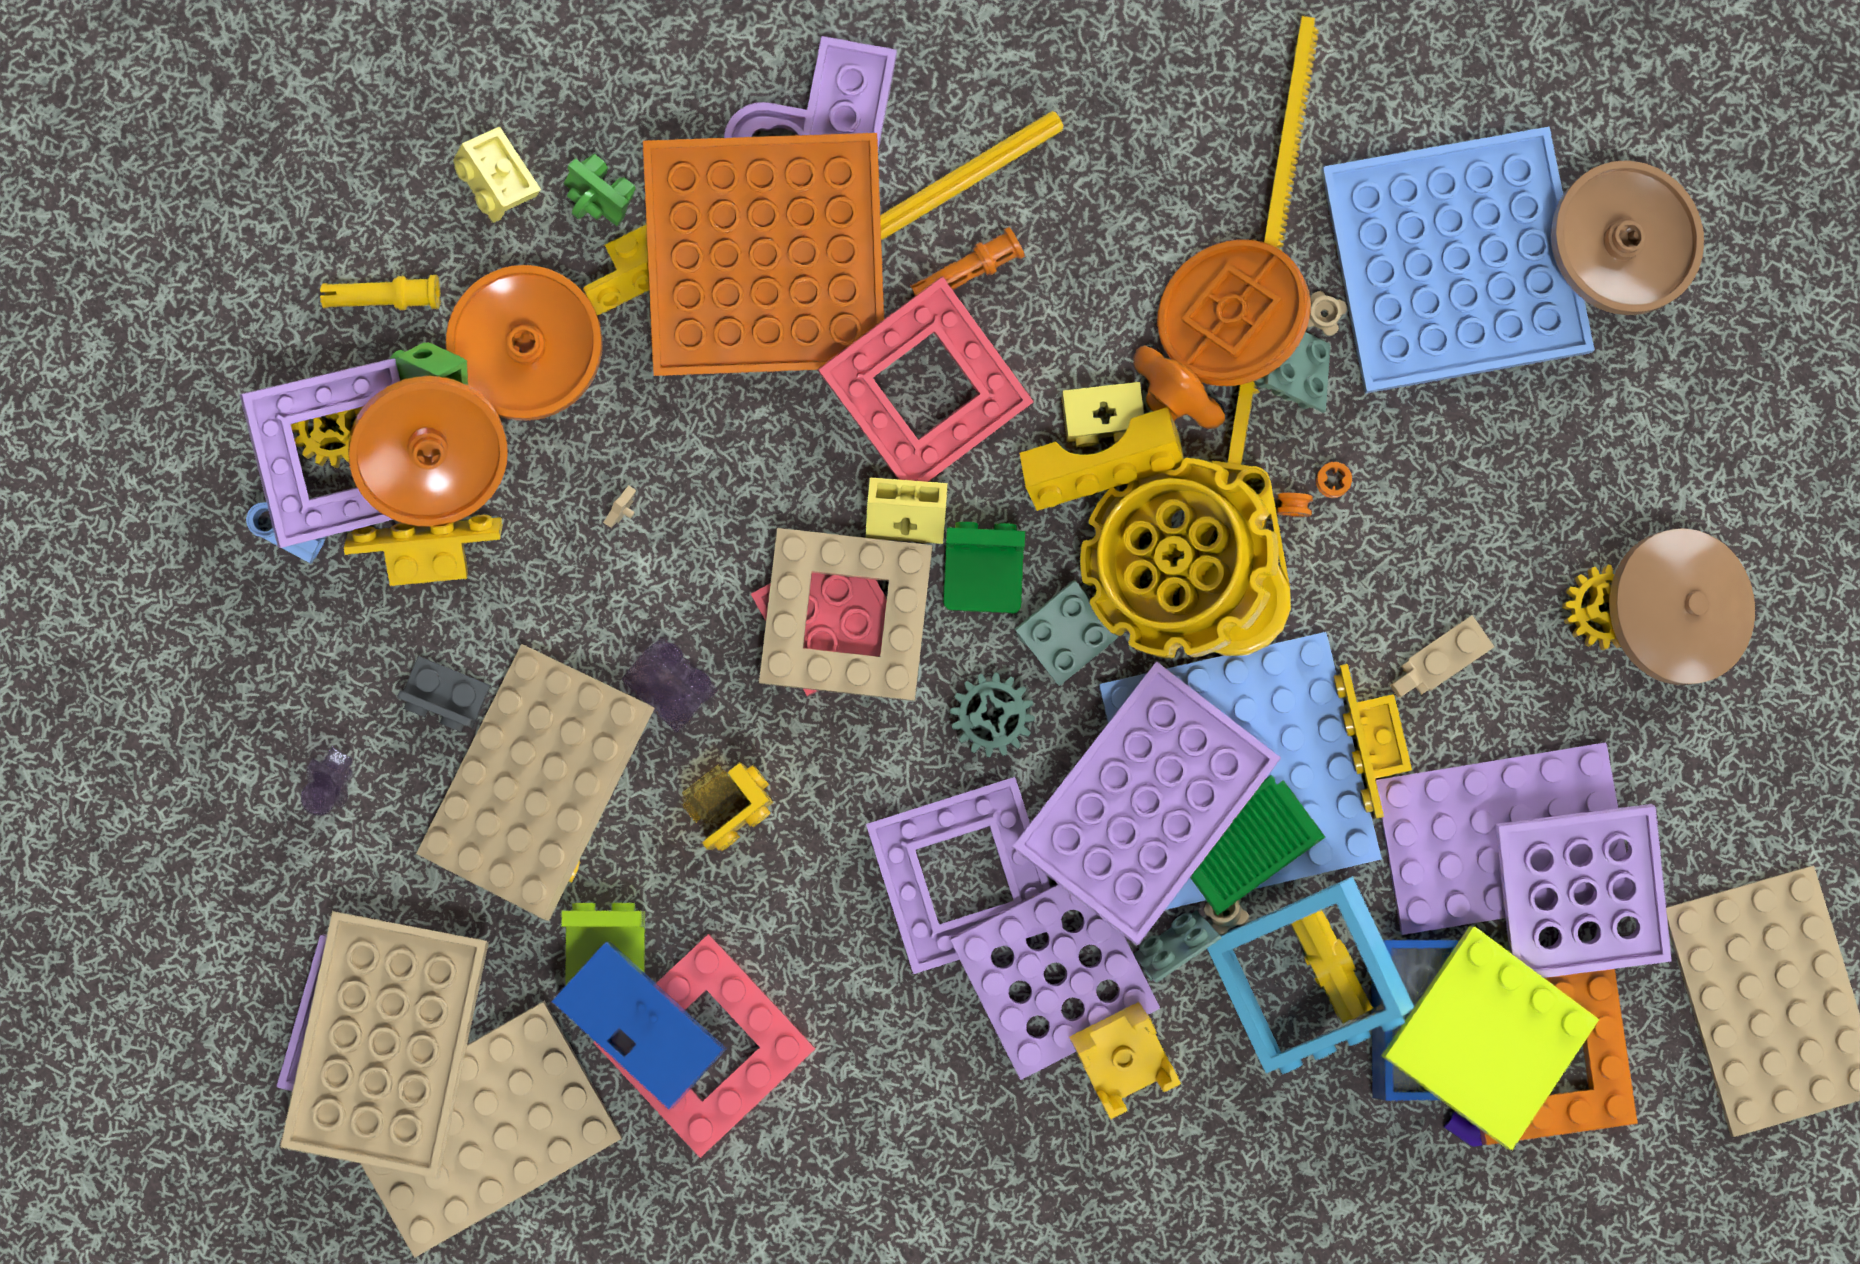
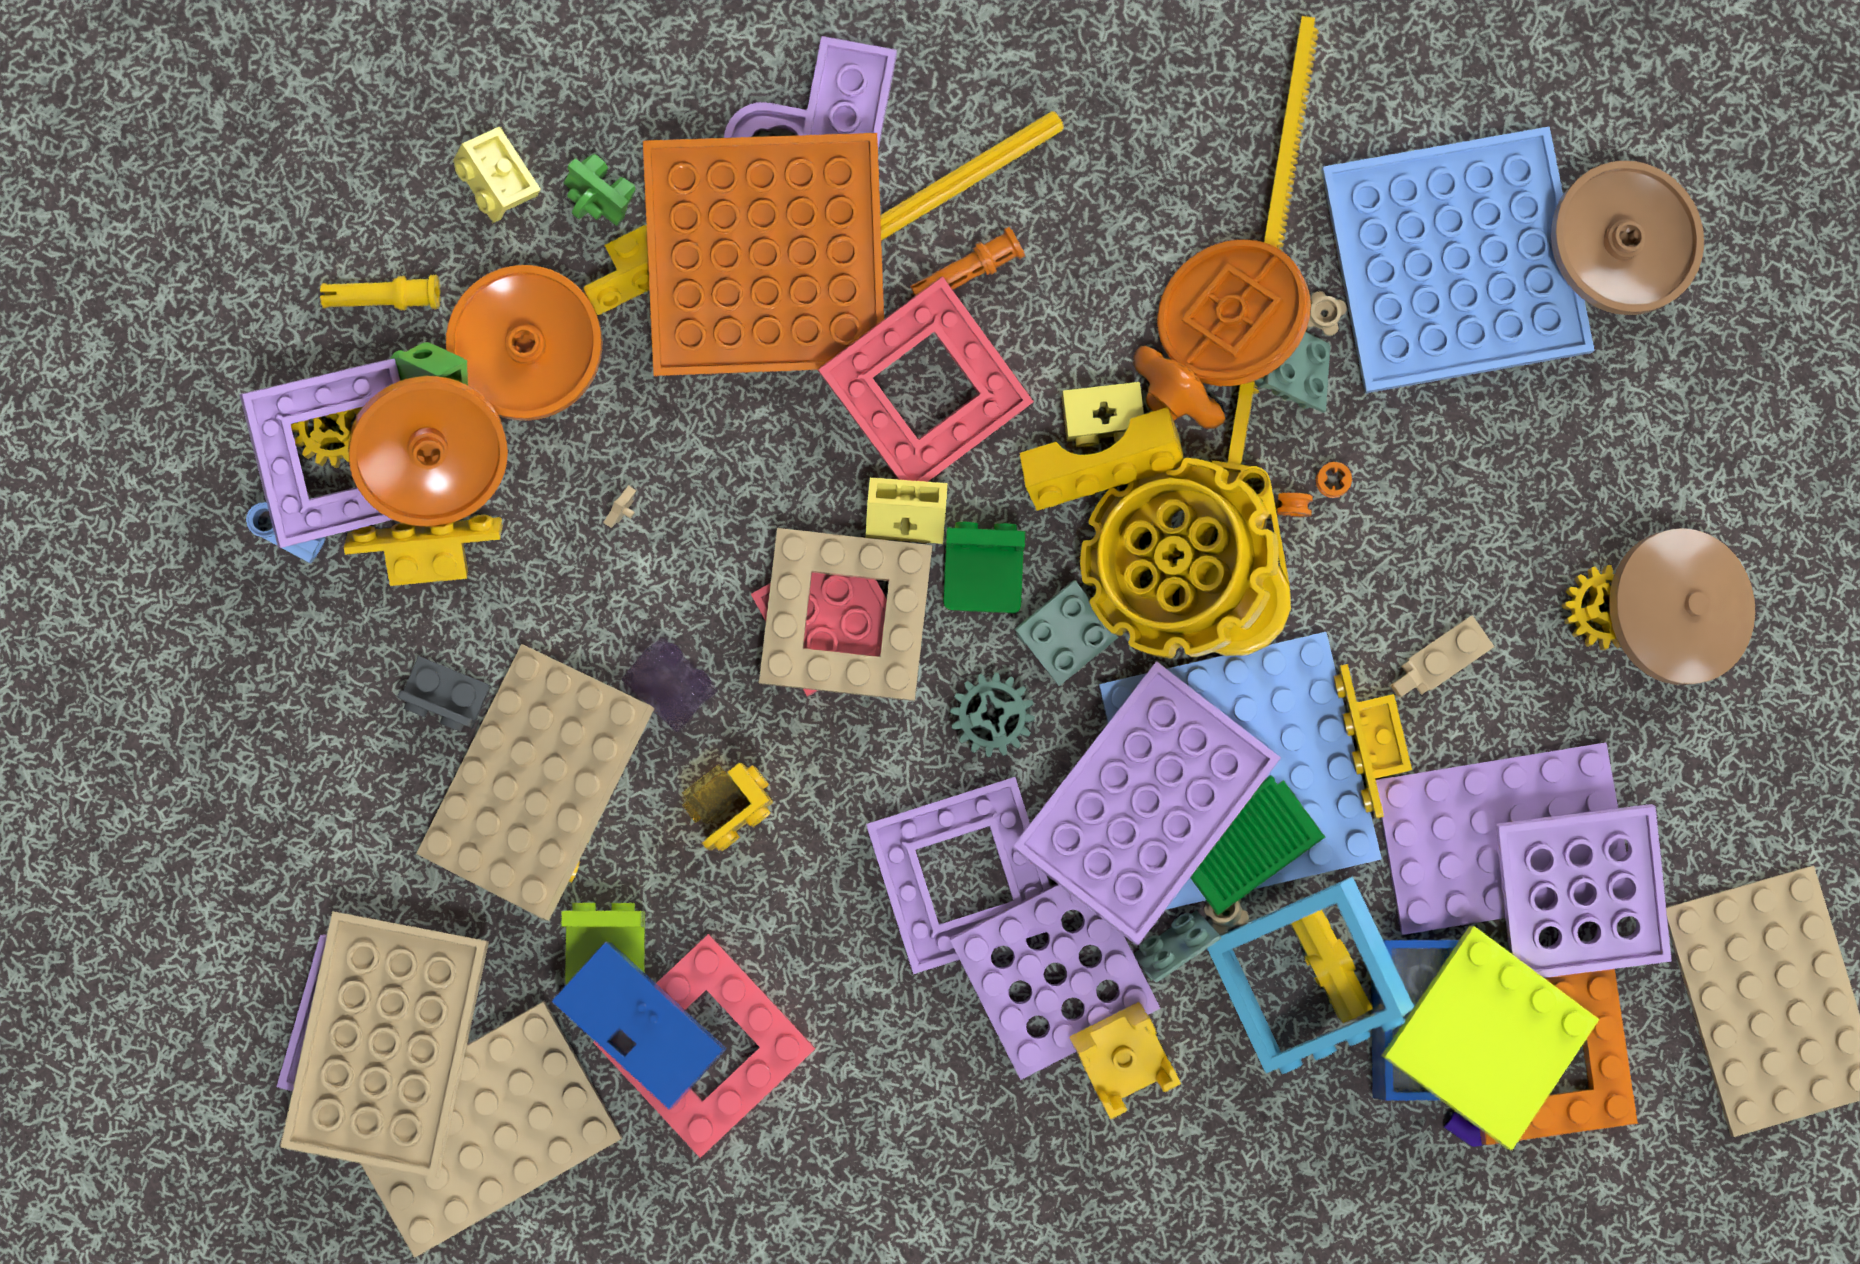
(327, 783): clear purple hips -> none

